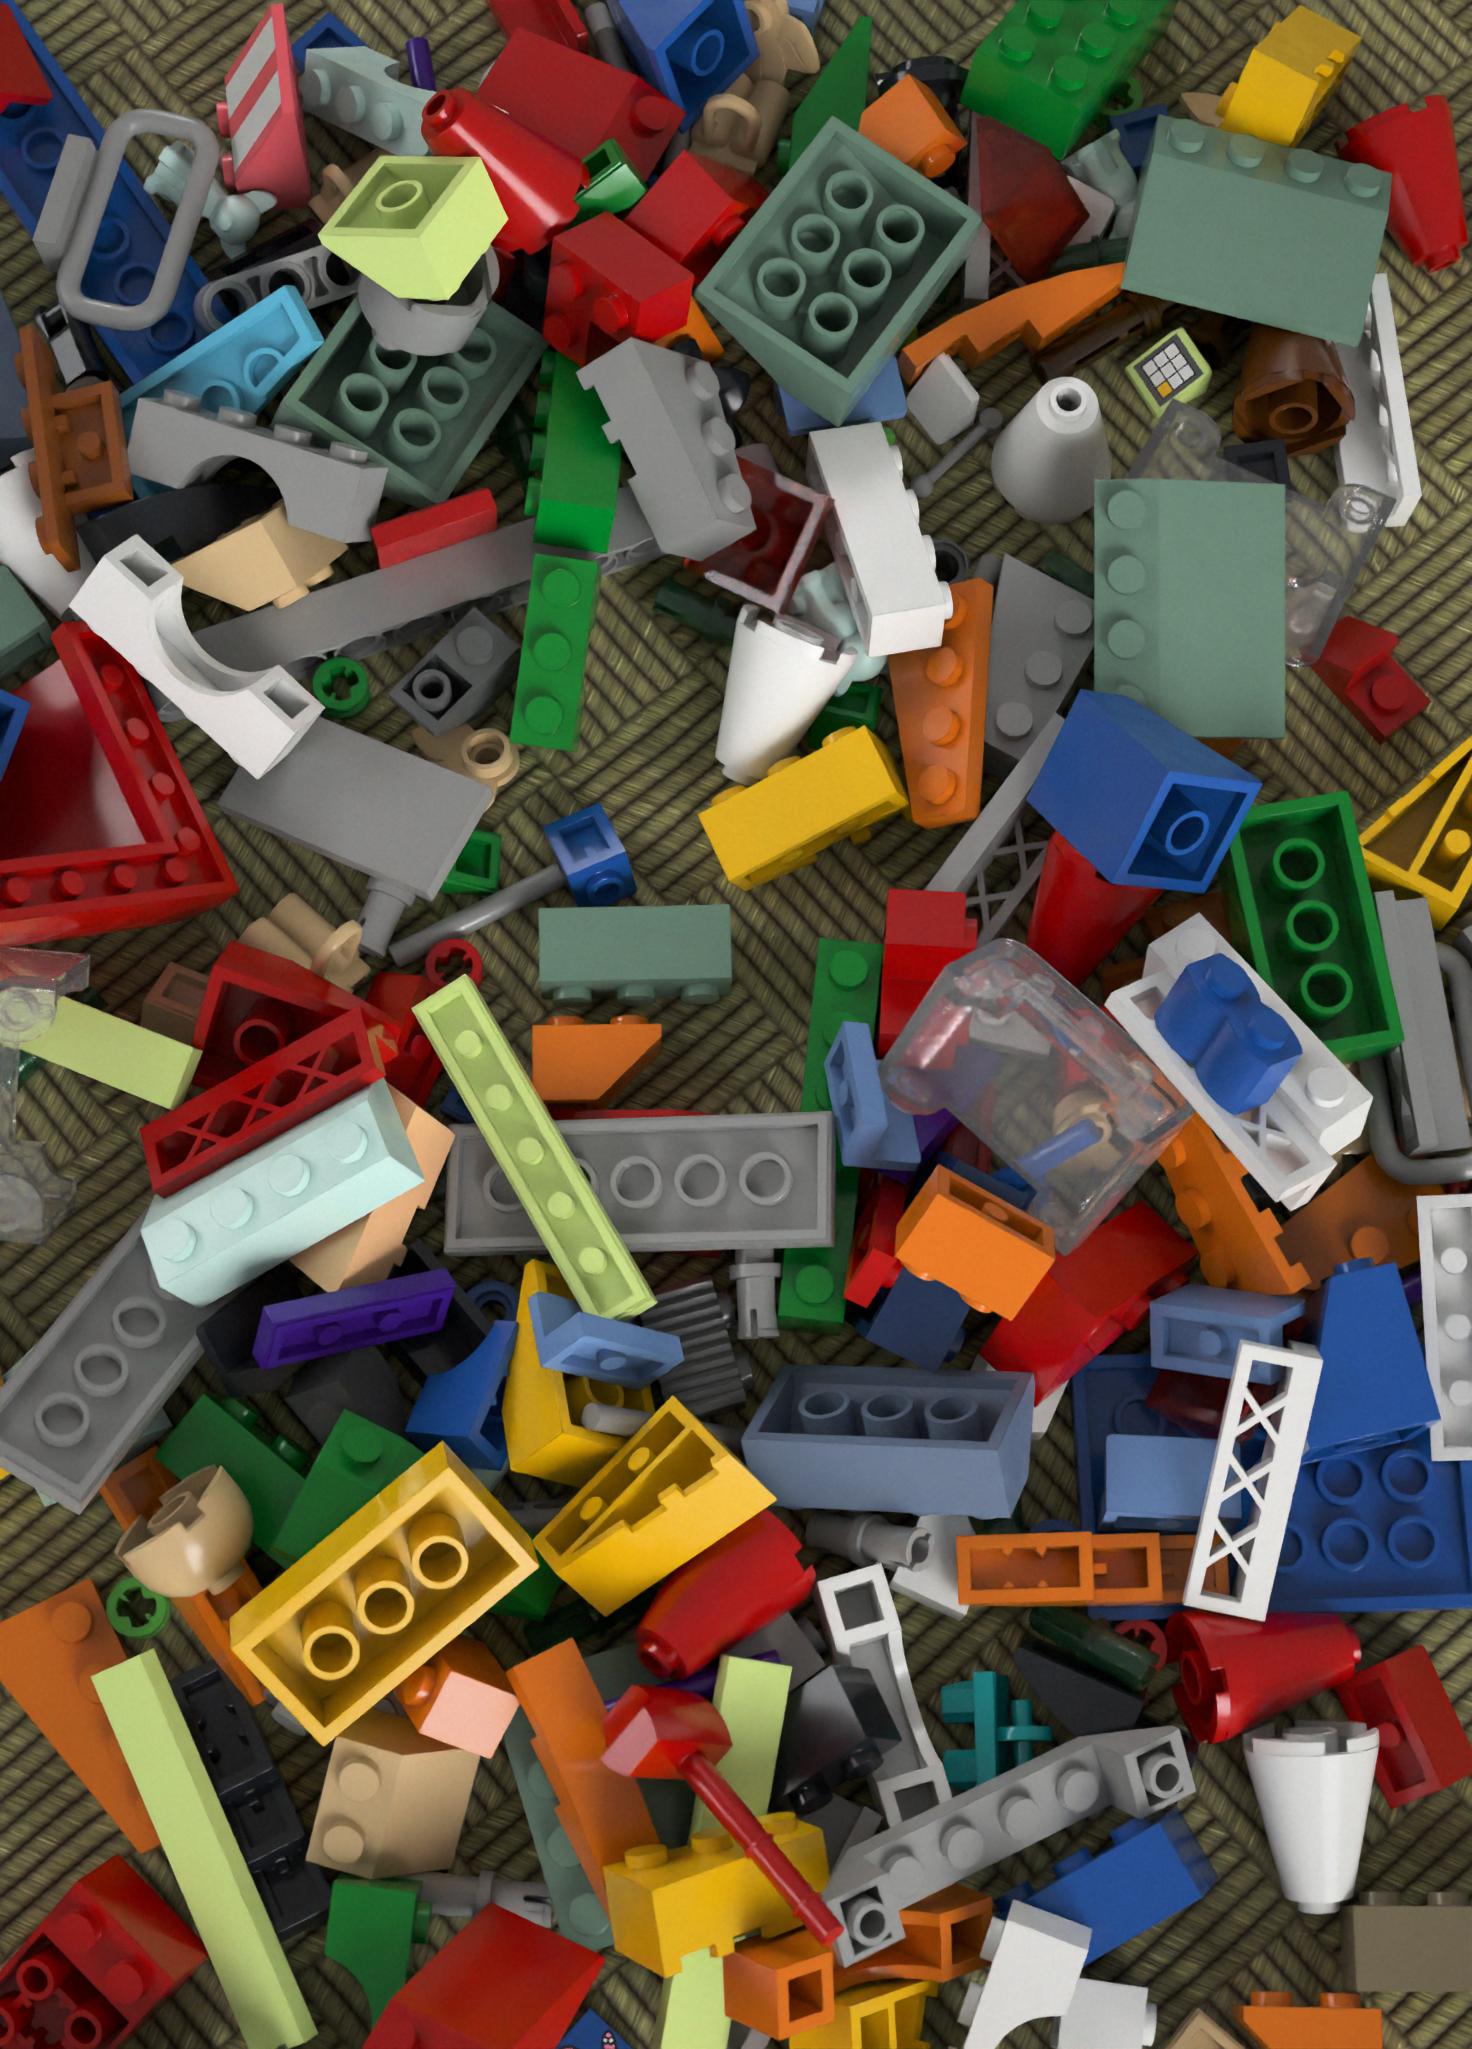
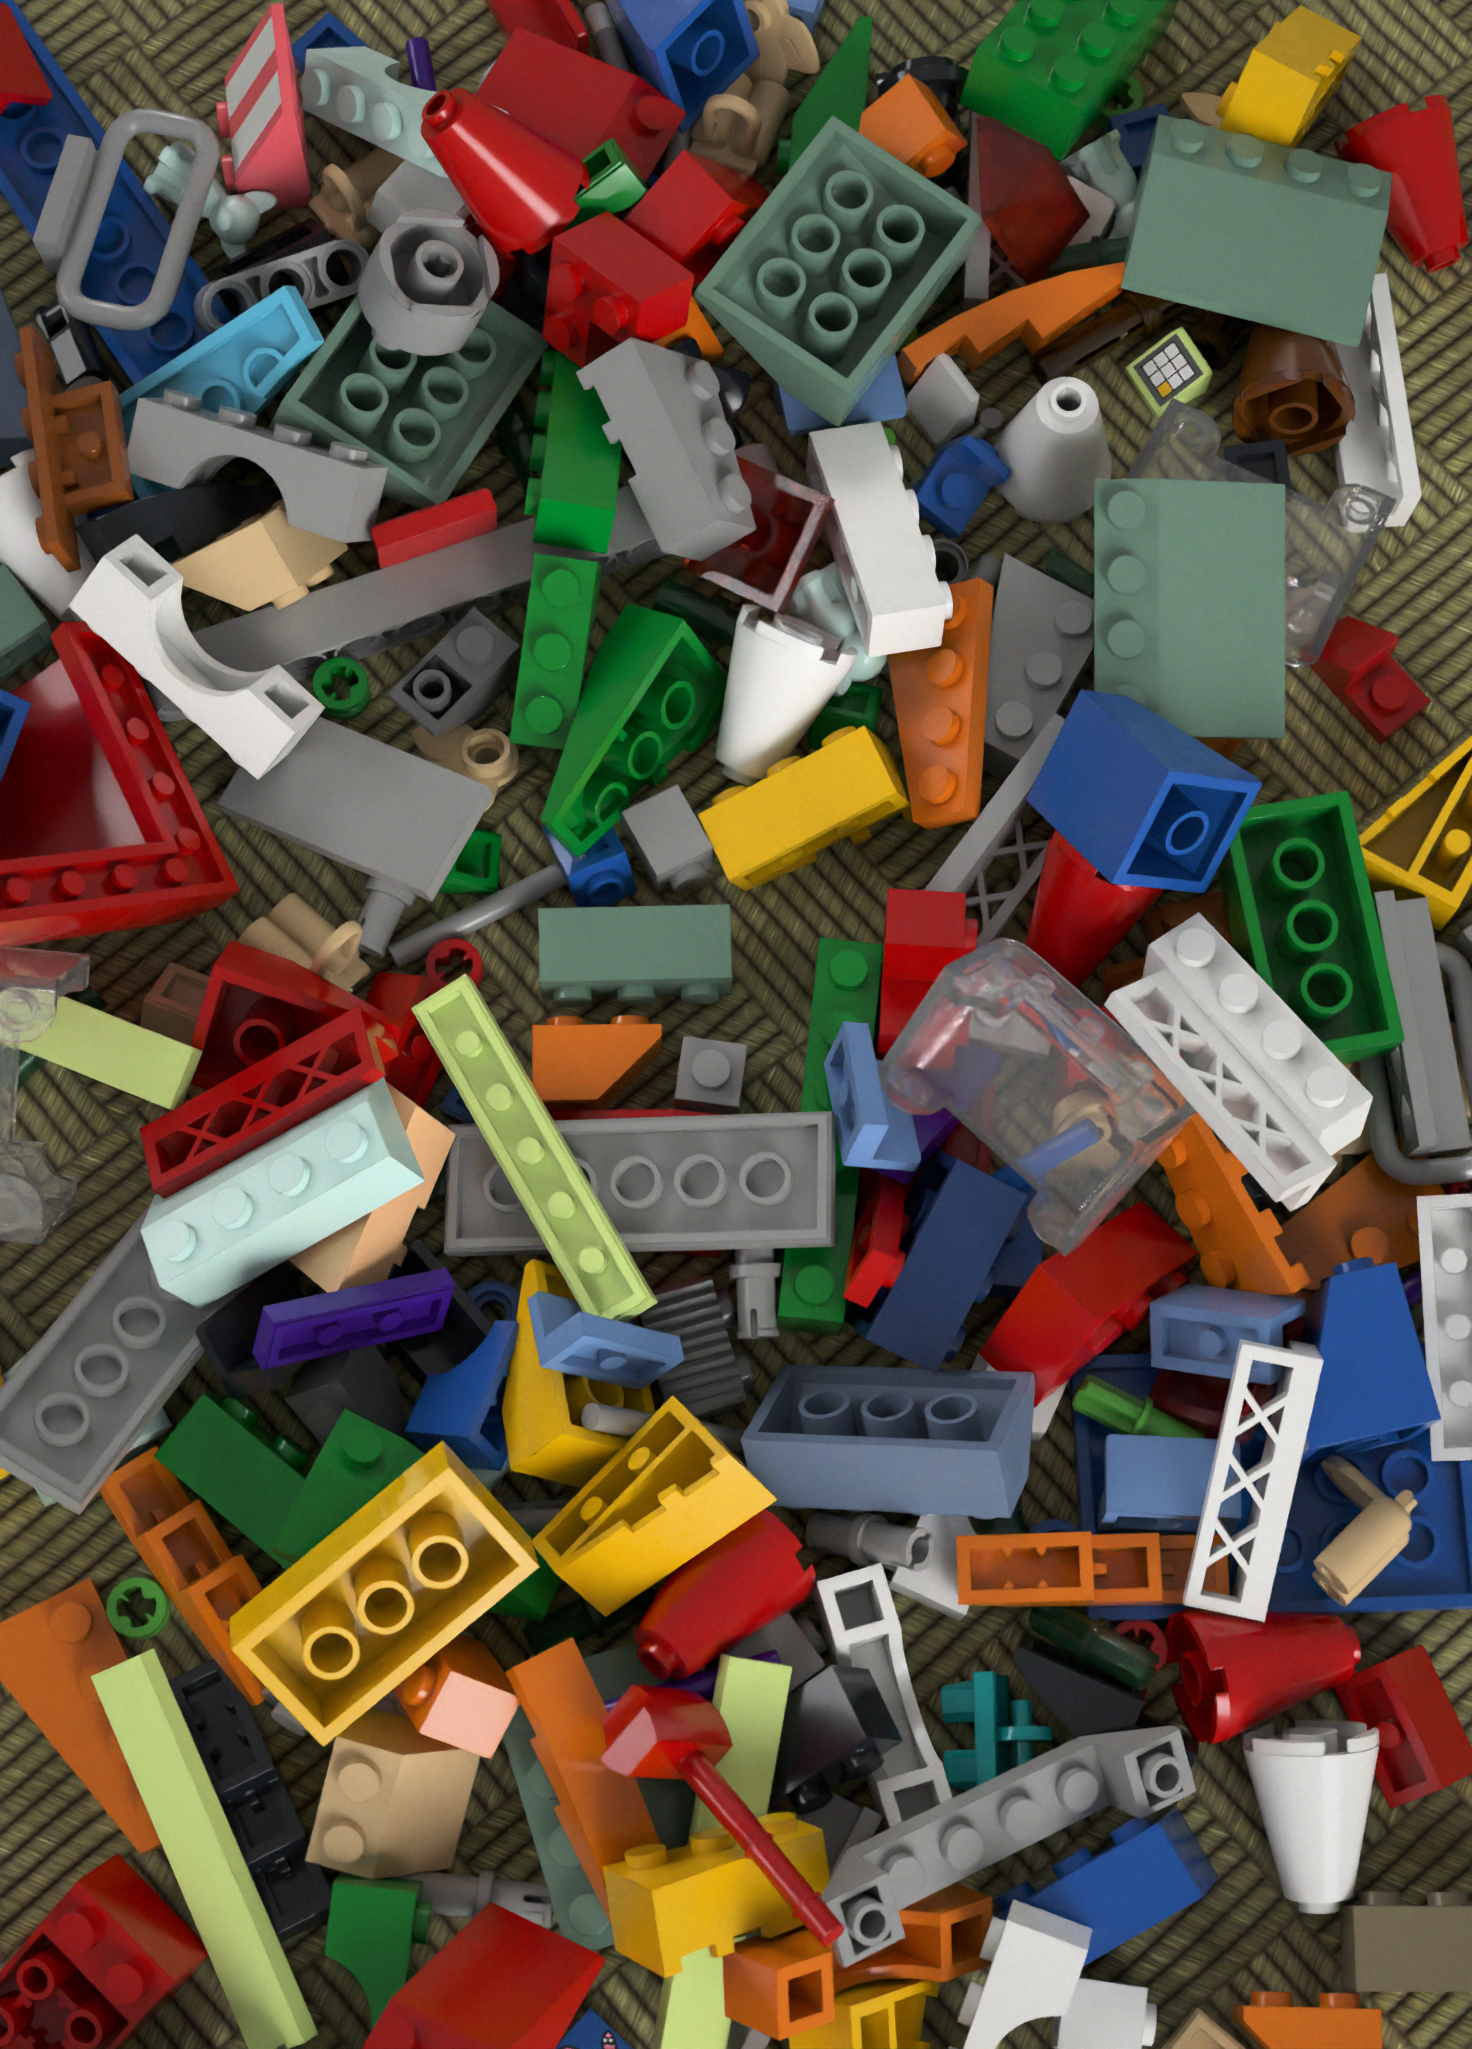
(193, 1538): tan cylinder -> none
(417, 223): yellowish green slope -> none
(641, 706): none -> green wedge
(668, 841): none -> light grey brick
(710, 1076): none -> light grey brick
(958, 483): none -> blue bracket
(974, 1244): orange brick -> none
(1125, 1412): none -> bright green axle
(1227, 1033): blue brick -> none
(1368, 1540): none -> tan piece

